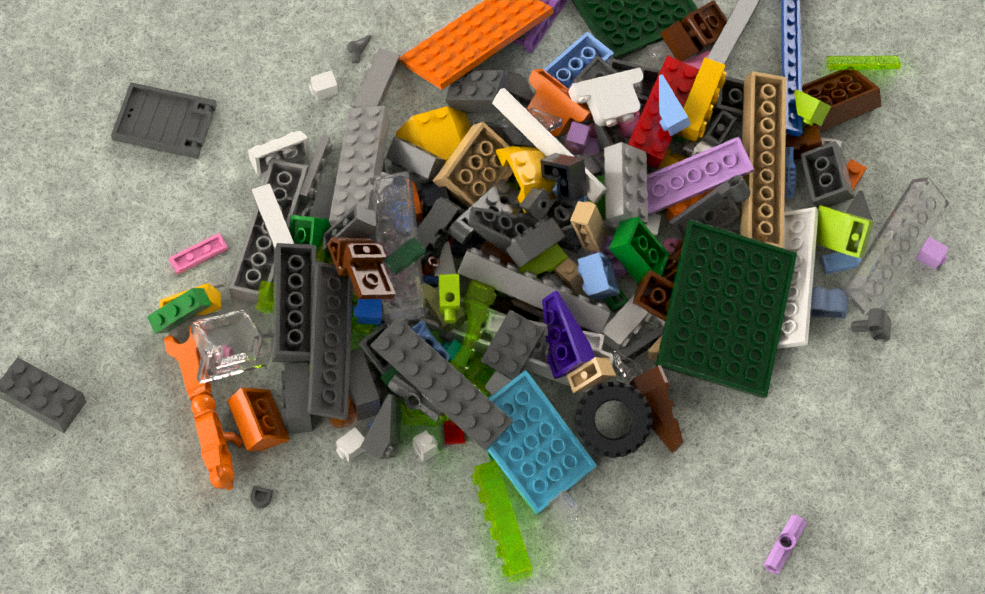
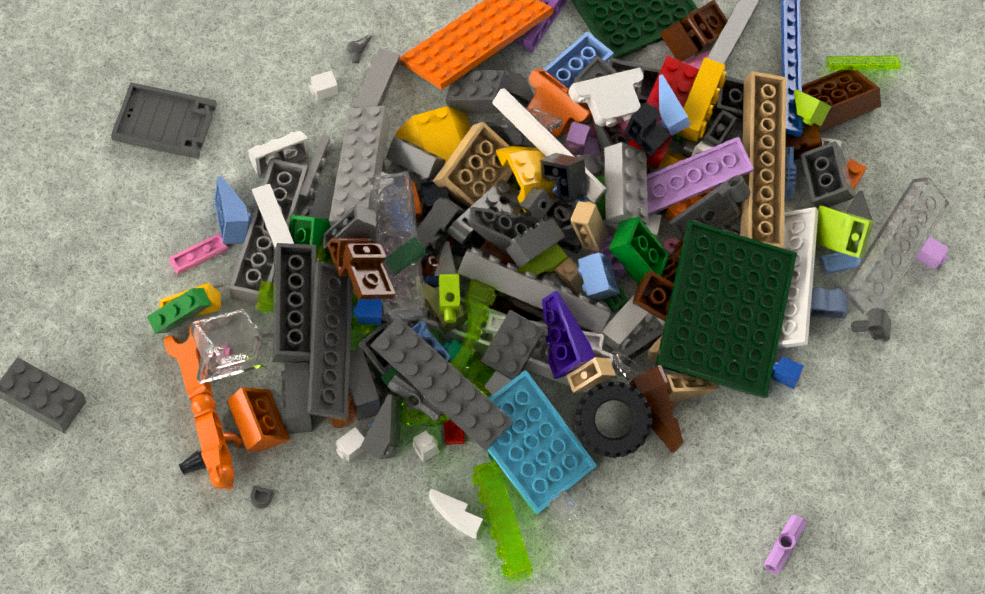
(192, 463): none -> black cone
(231, 214): none -> medium blue slope
(456, 513): none -> white slope
(645, 130): none -> black brick
(686, 387): none -> tan slope
(787, 372): none -> blue brick

